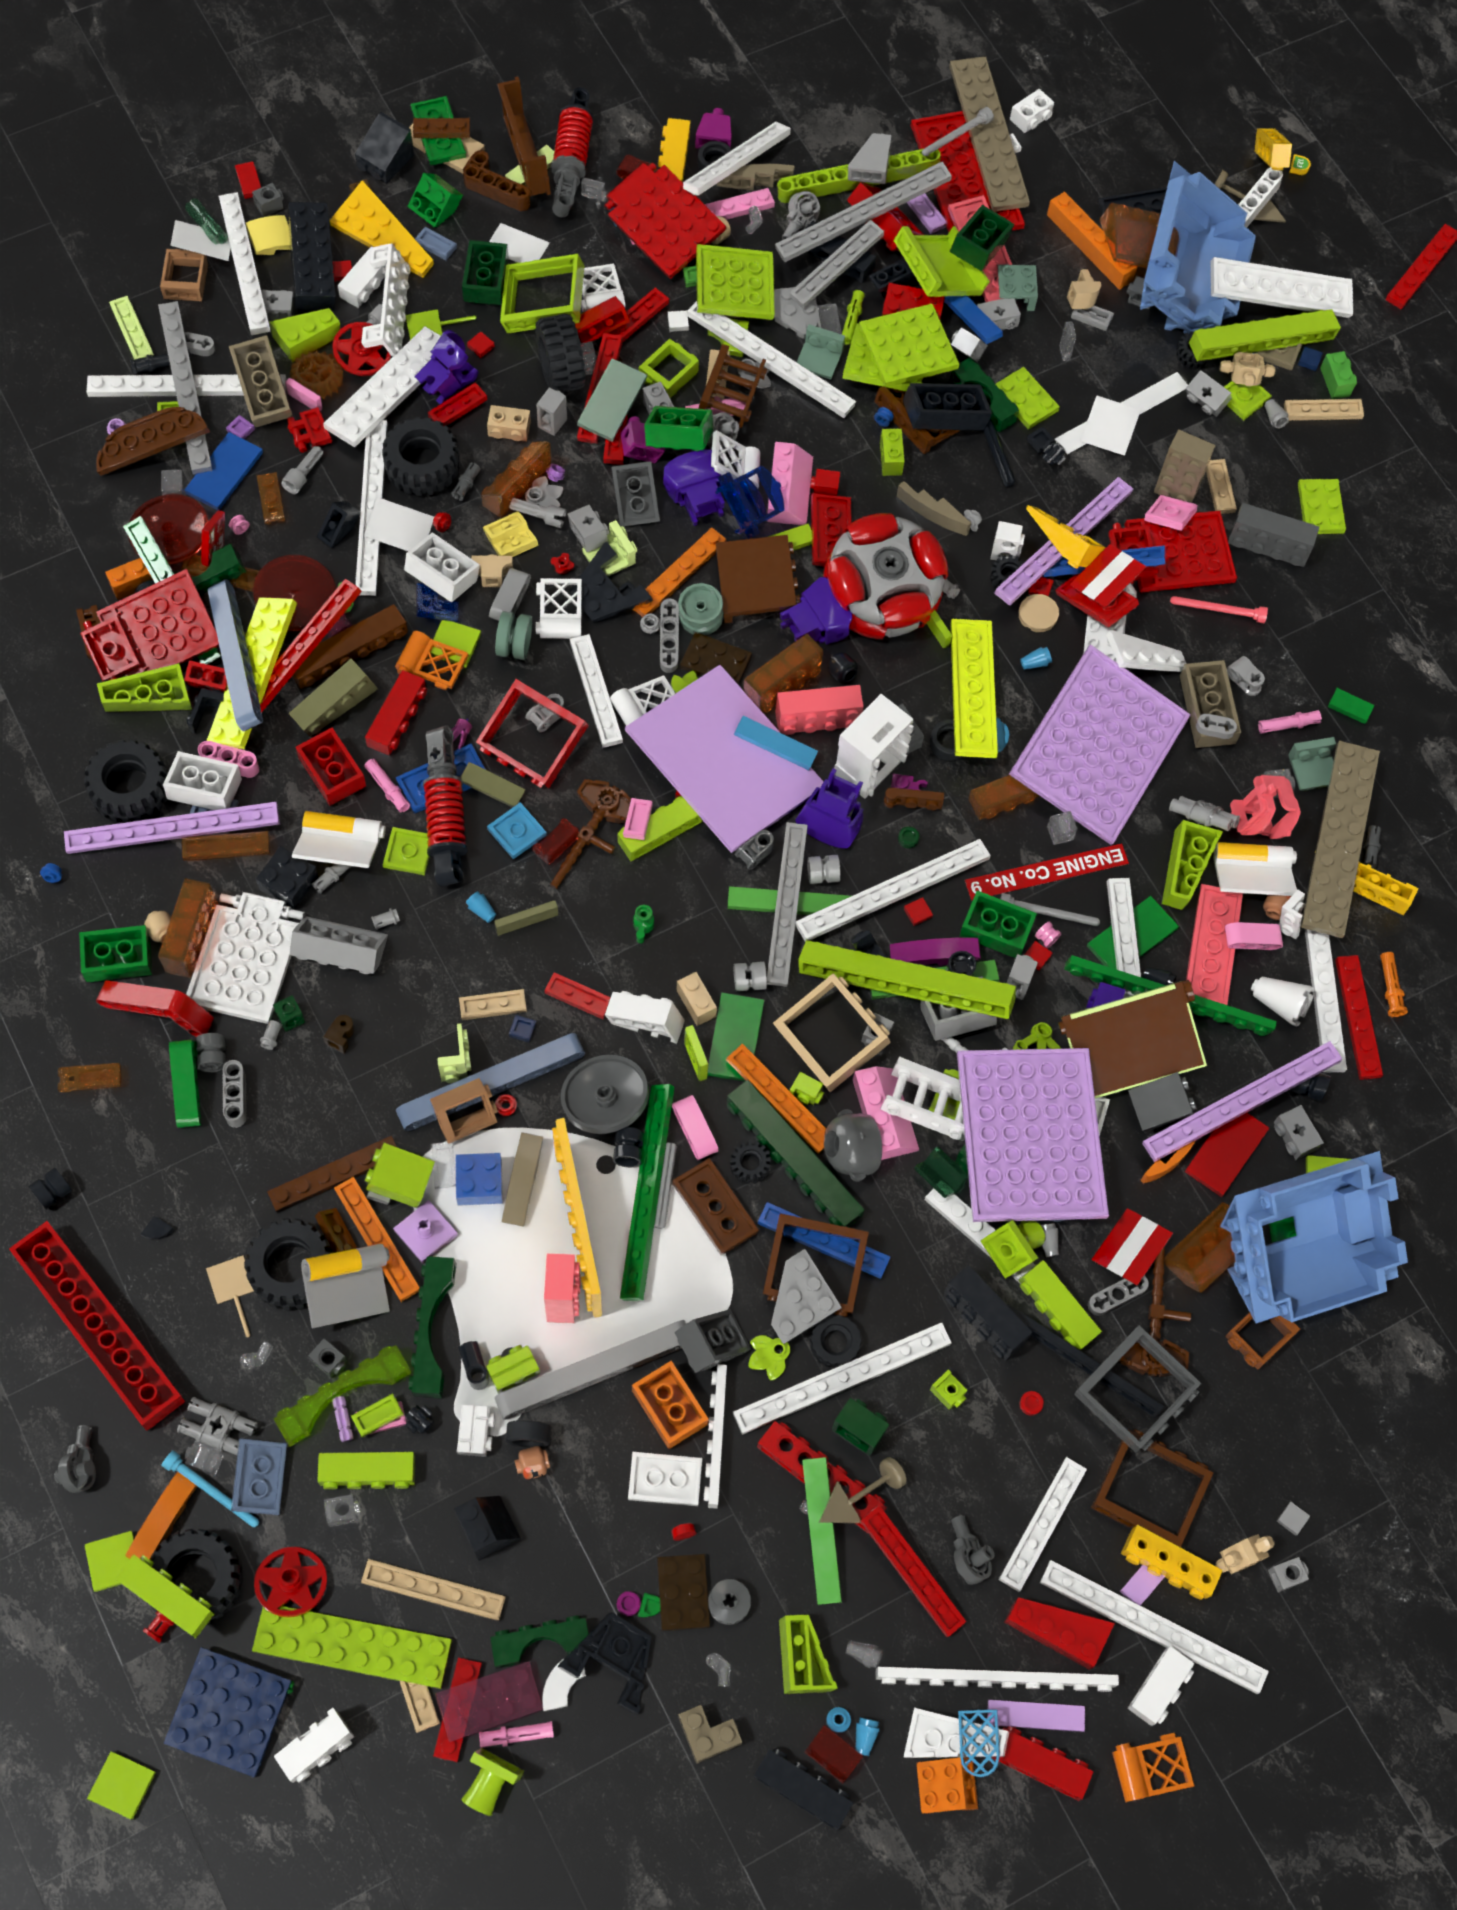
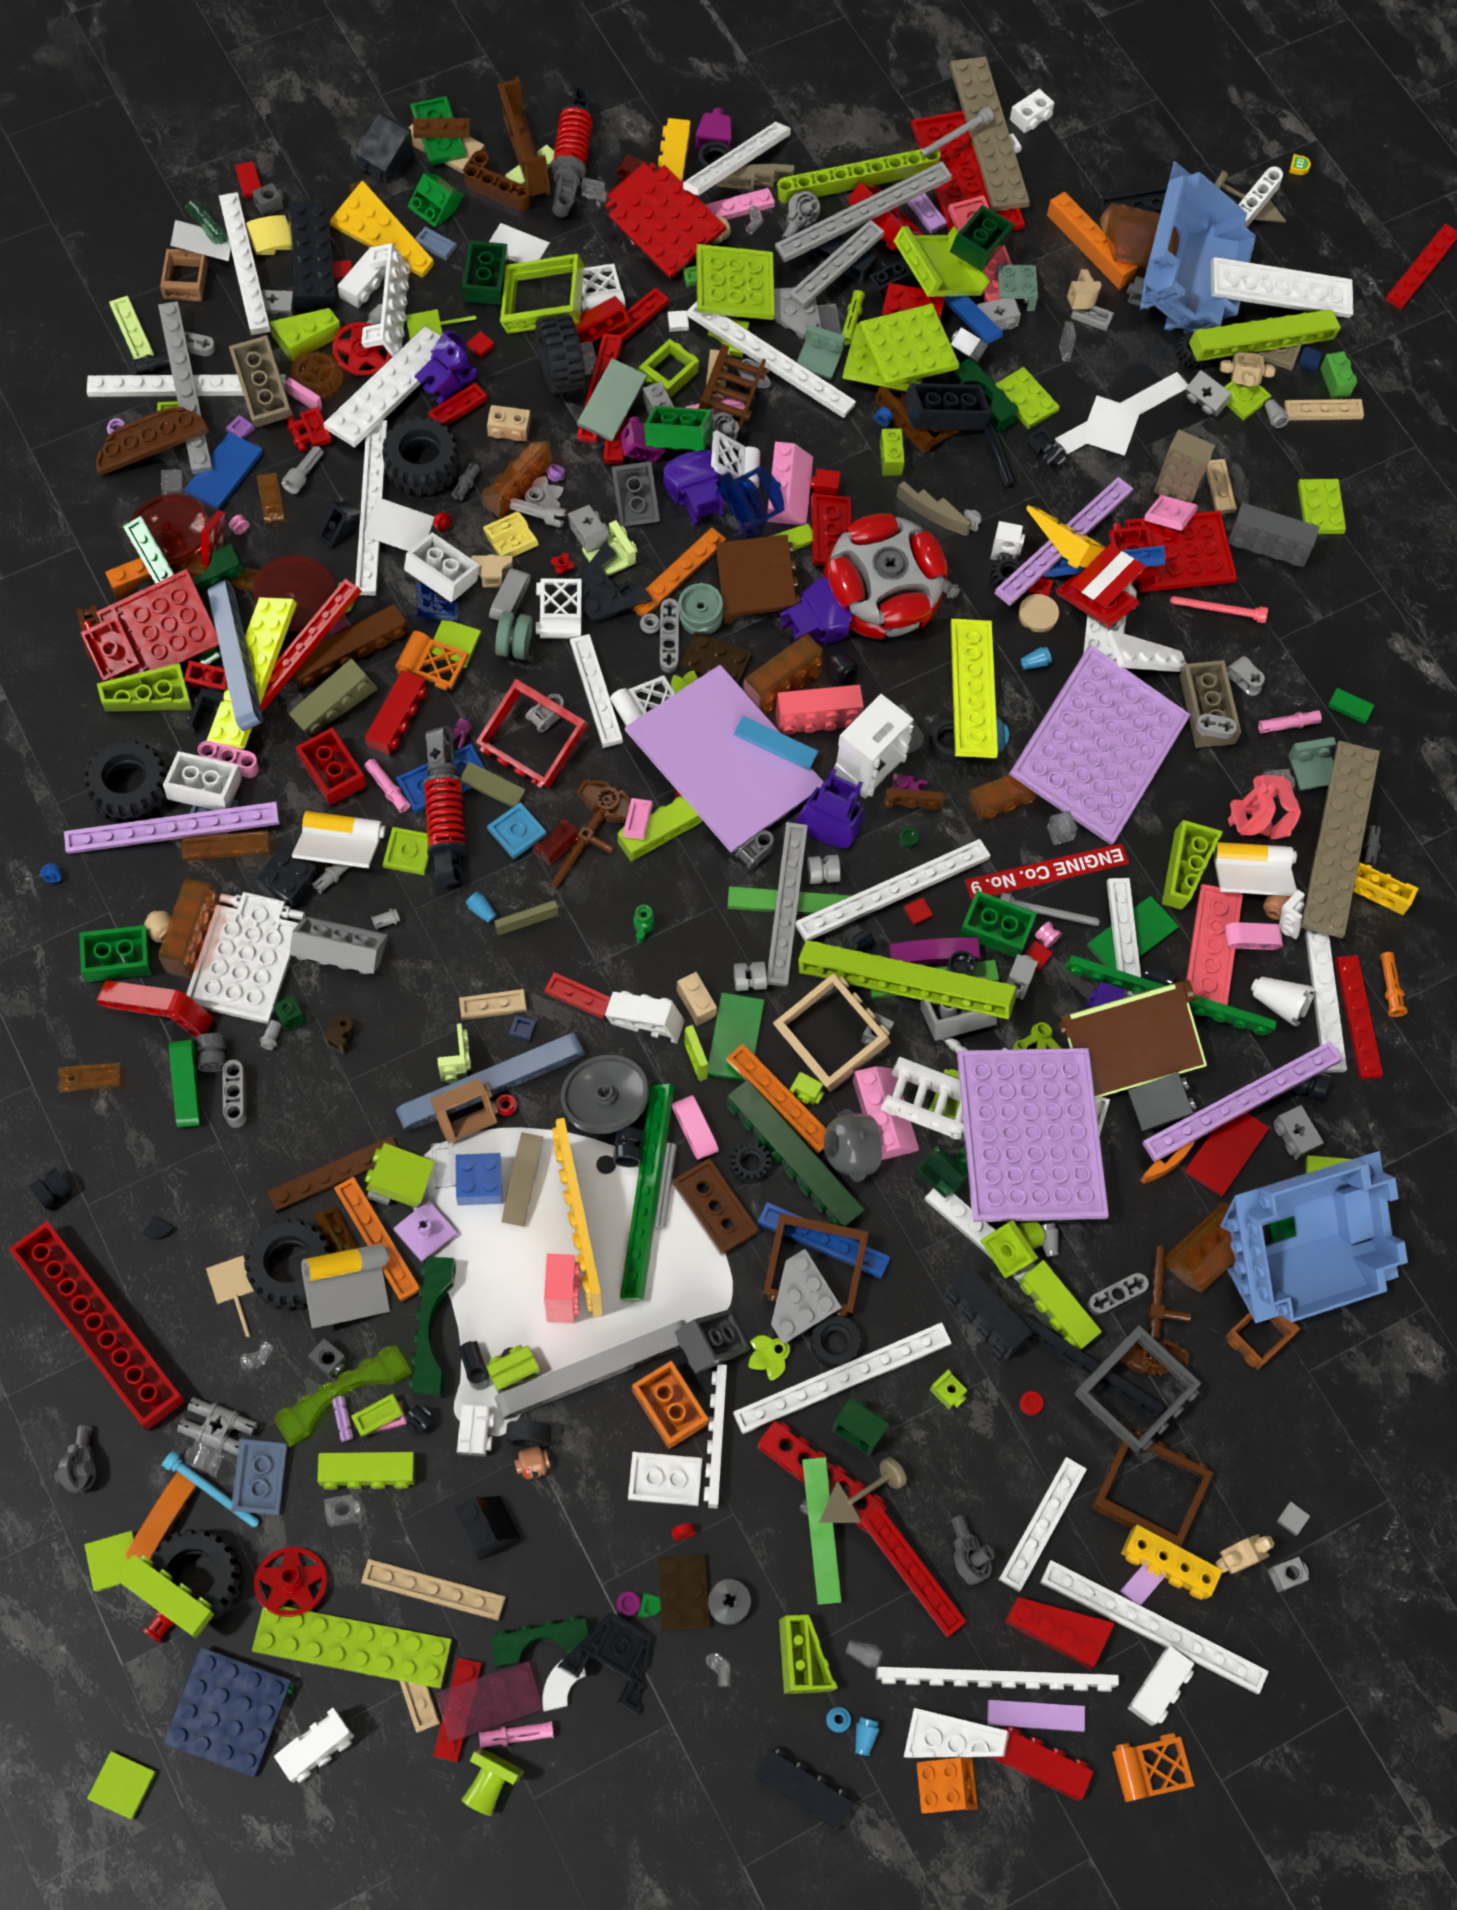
(551, 411): light grey brick -> none
(707, 1741): dark tan brick -> none
(833, 1754): clear red hinge -> none
(871, 160): light grey slope -> none
(939, 629): lime tile -> none
(987, 1740): dark azure window -> none
(1132, 1246): red sticker -> none
(1204, 813): light grey pin -> none
(1273, 148): yellow brick -> none

